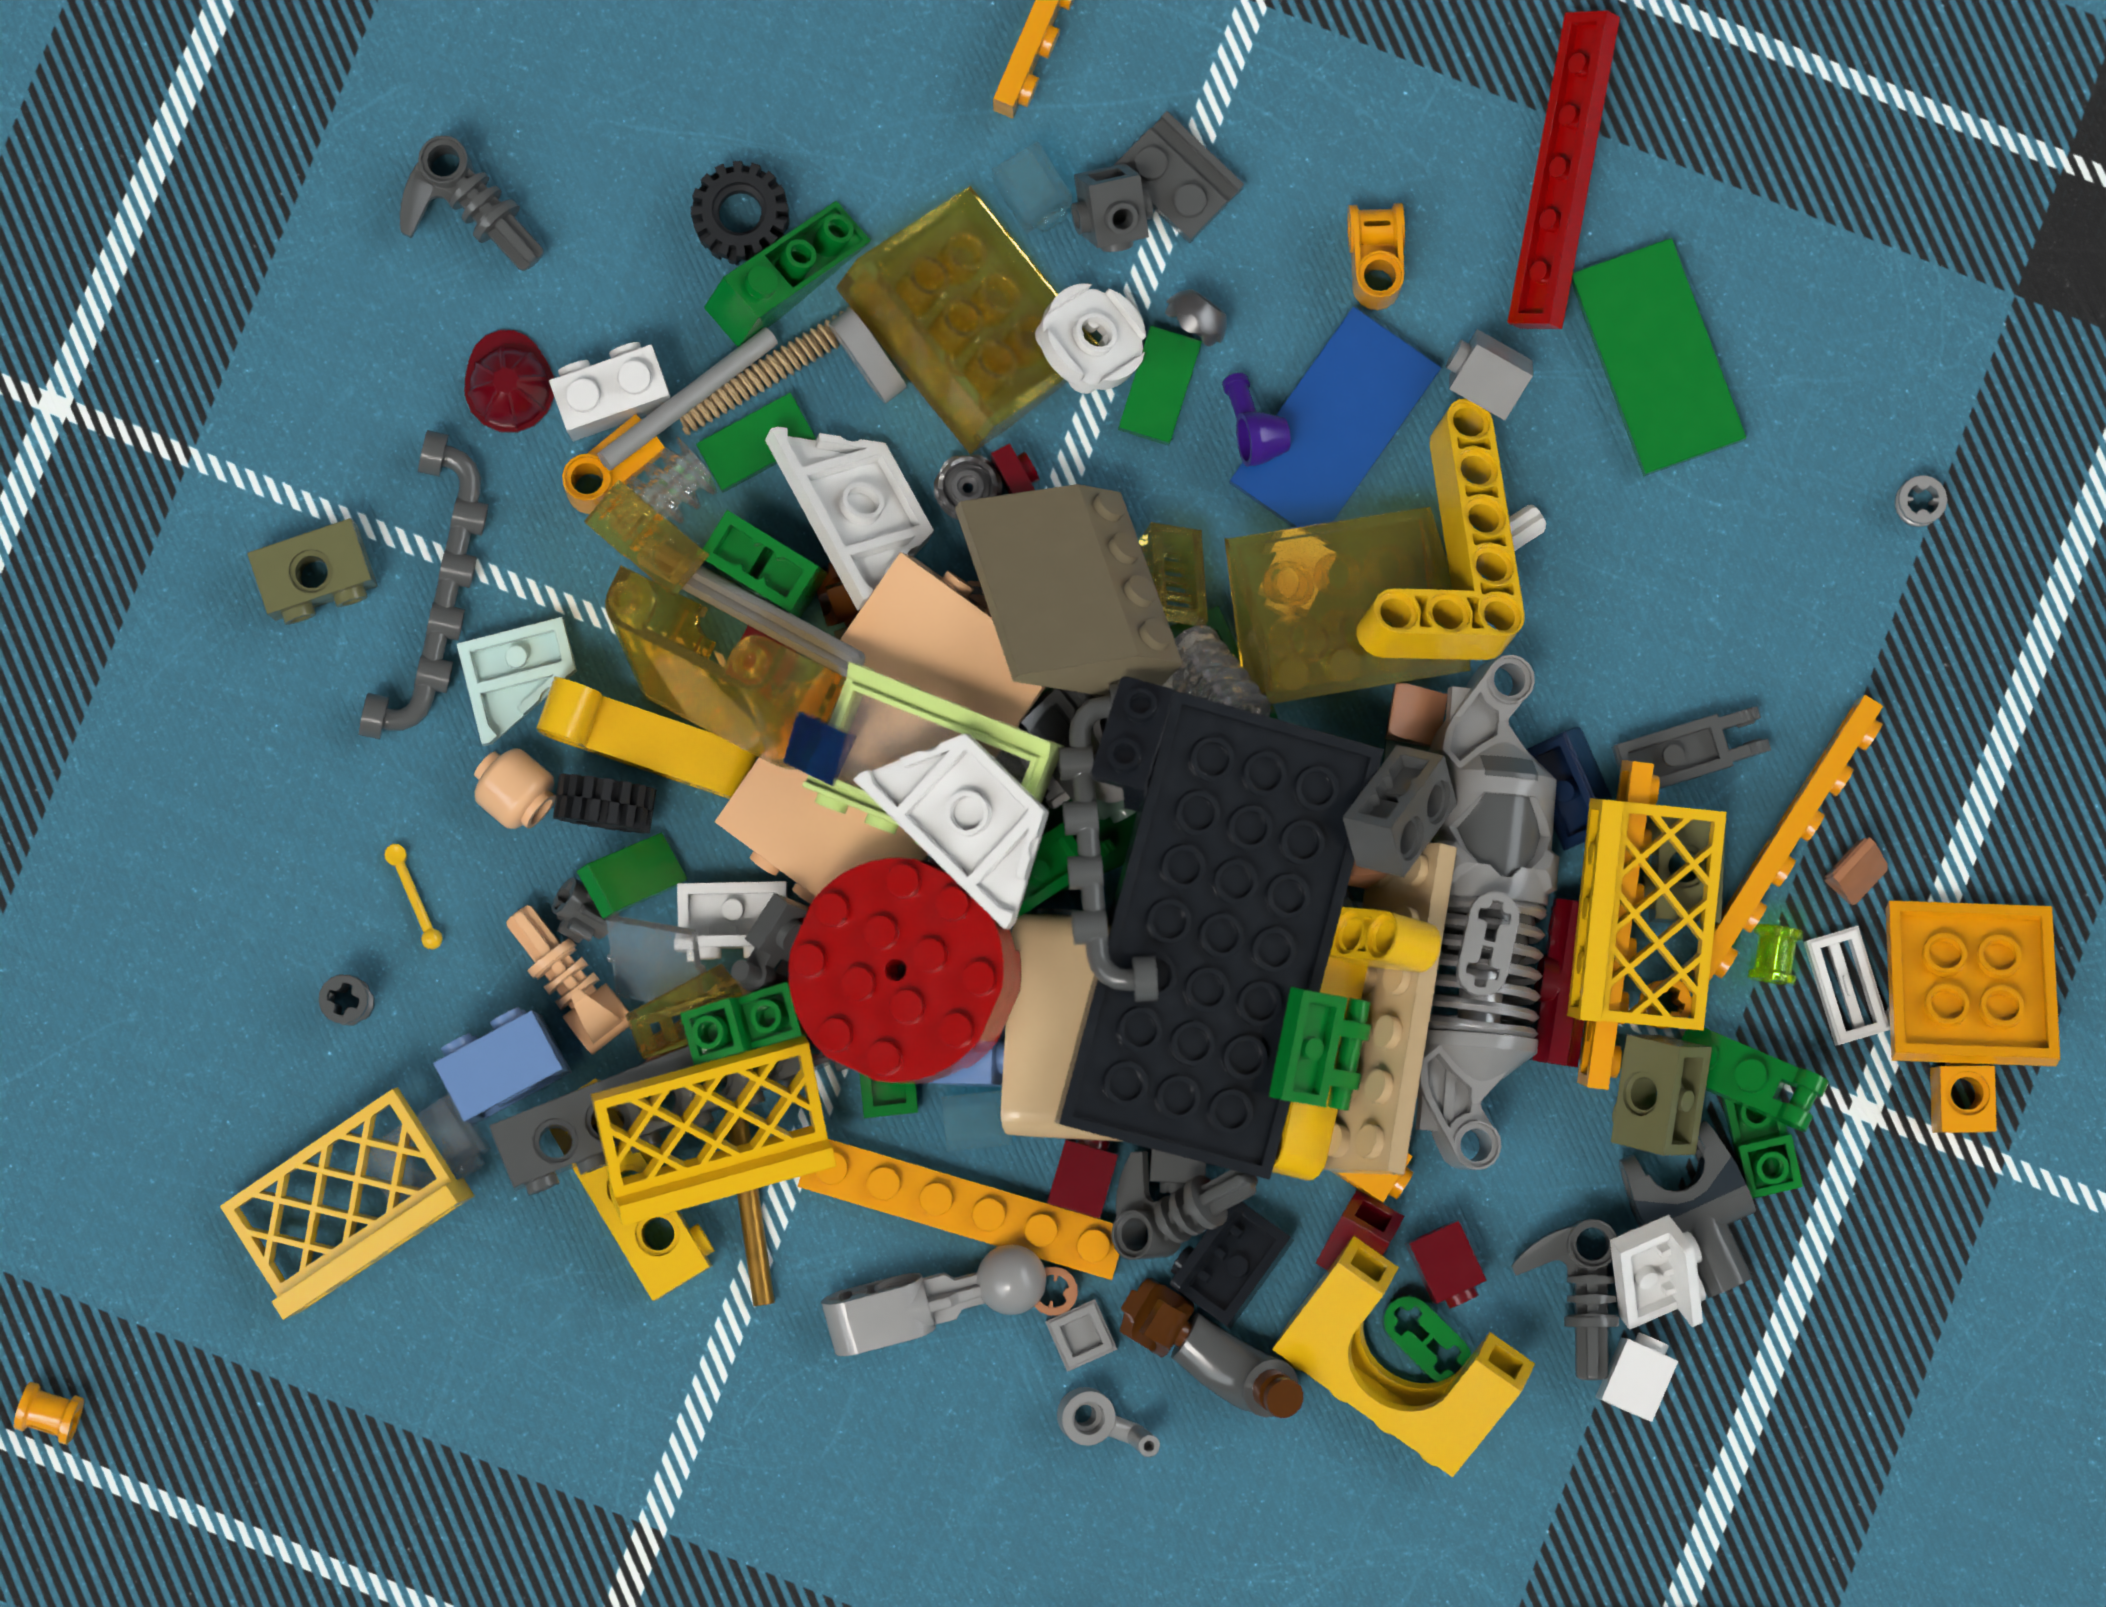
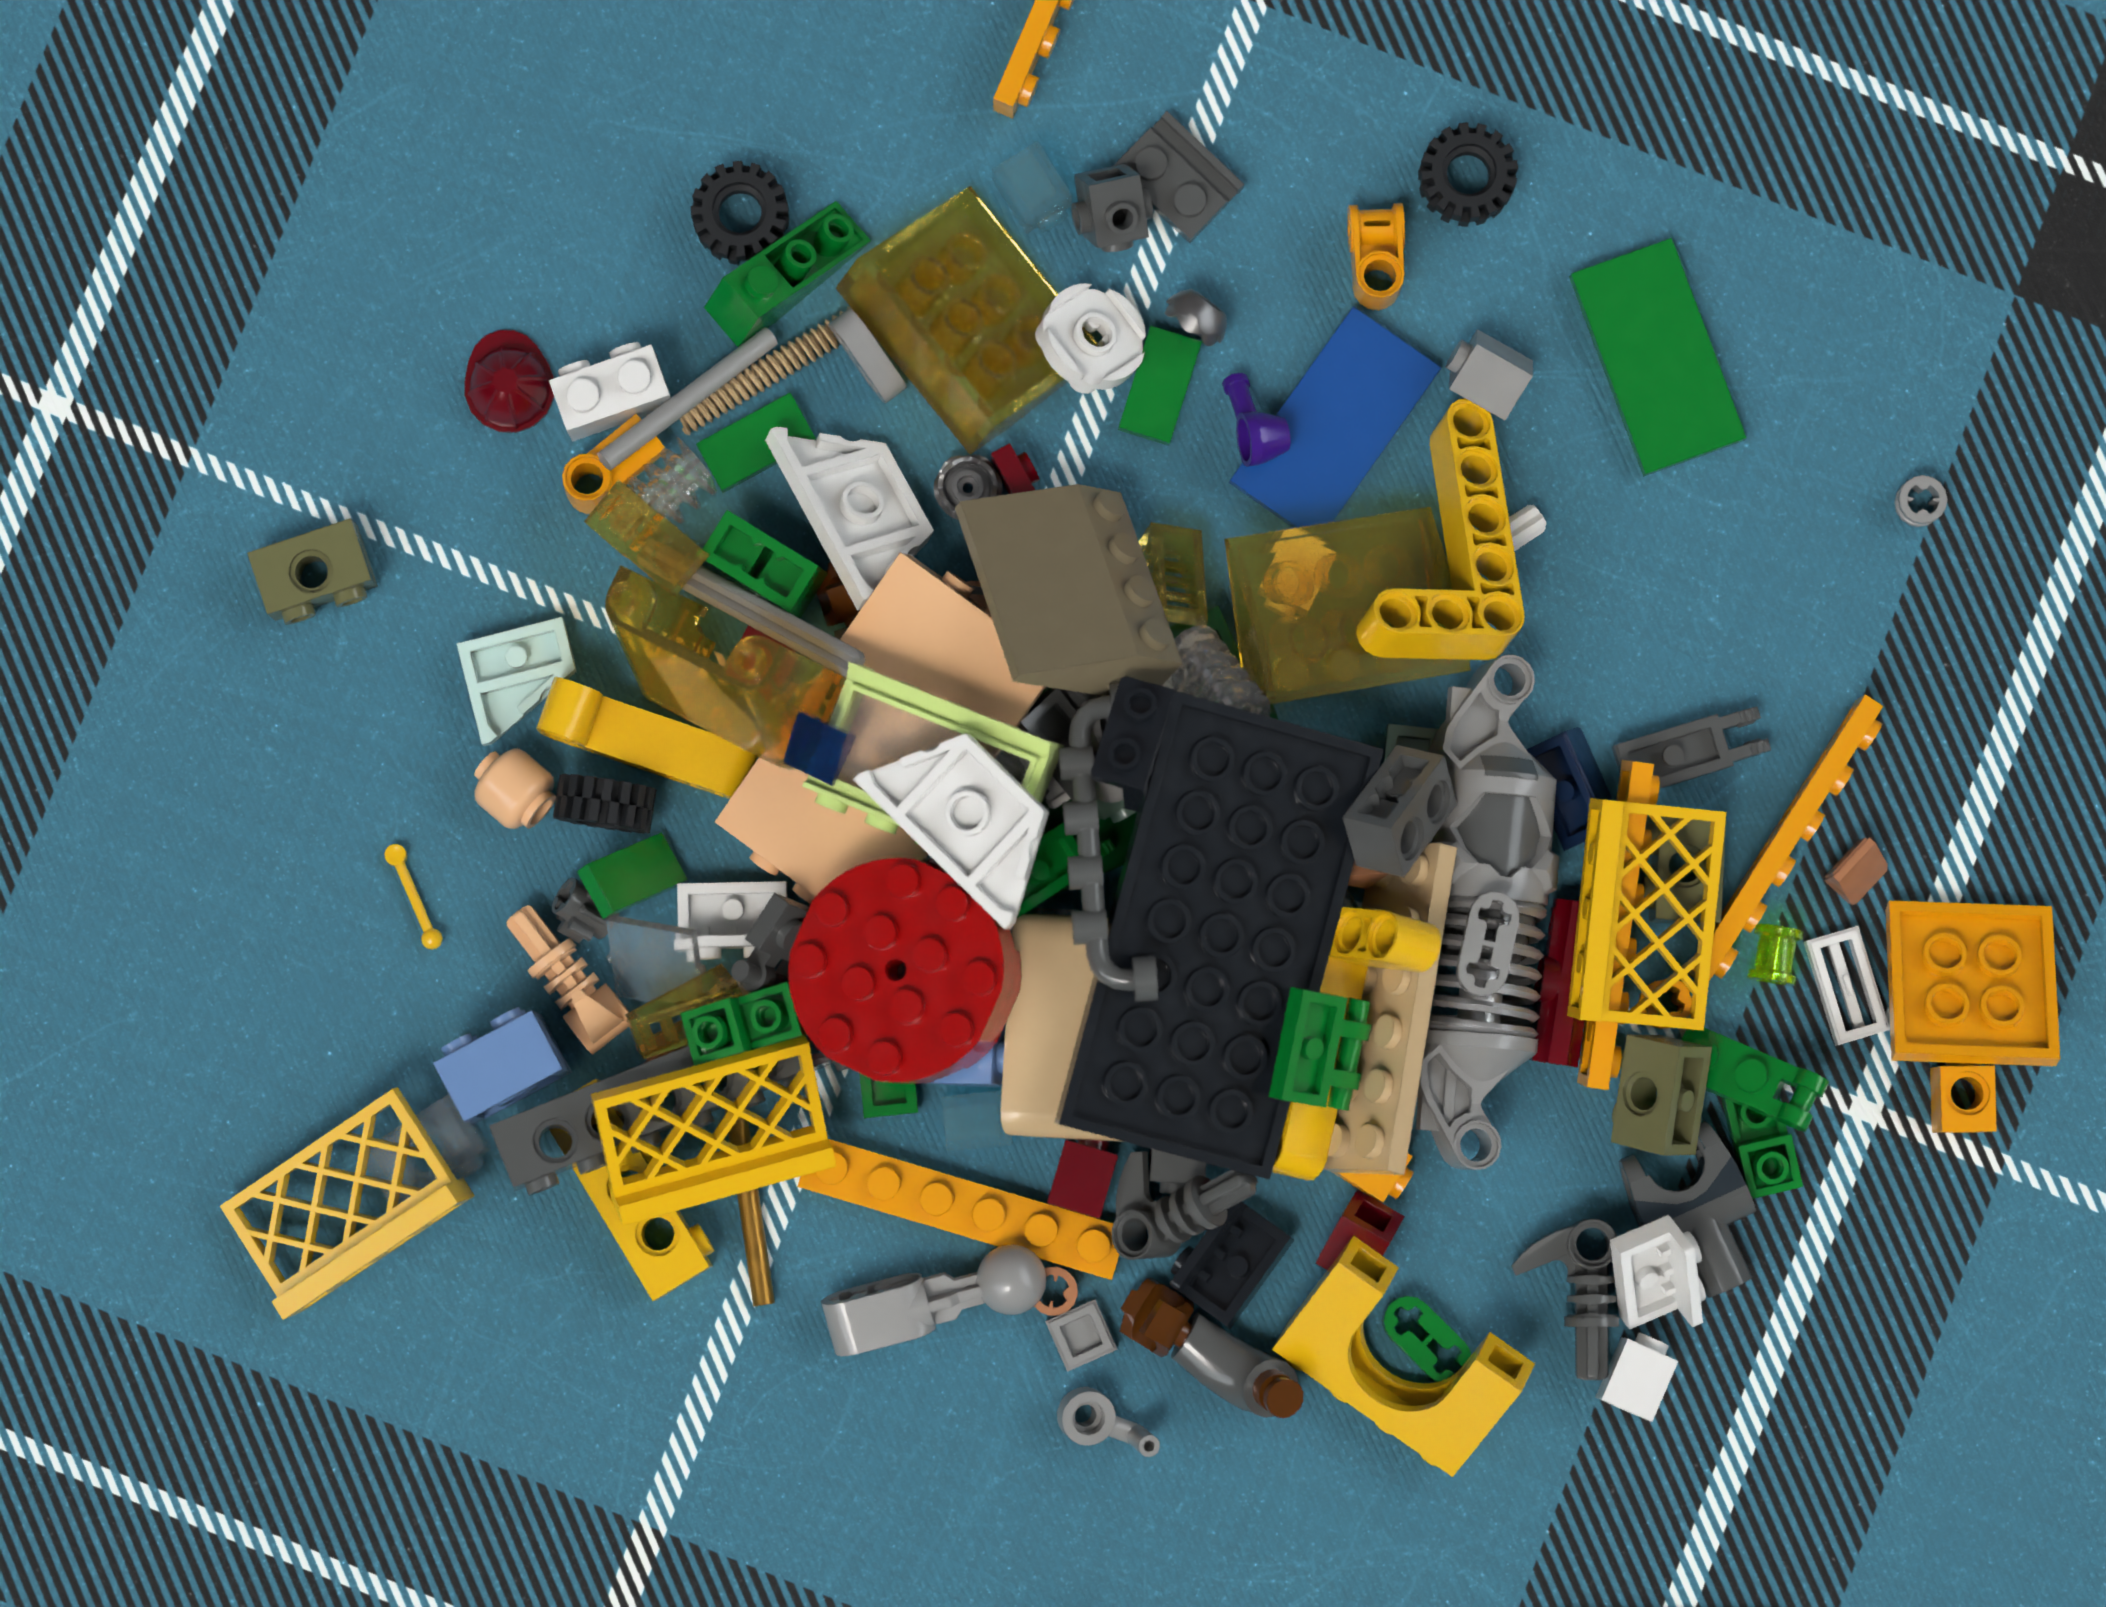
(48, 1413): light orange bush -> none
(341, 984): dark grey bush -> none
(444, 618): dark grey bar -> none
(467, 191): dark grey piece -> none
(1415, 714): nougat slope -> none
(1446, 1264): dark red brick -> none
(1475, 143): none -> black tyre
(1563, 170): red plate -> none

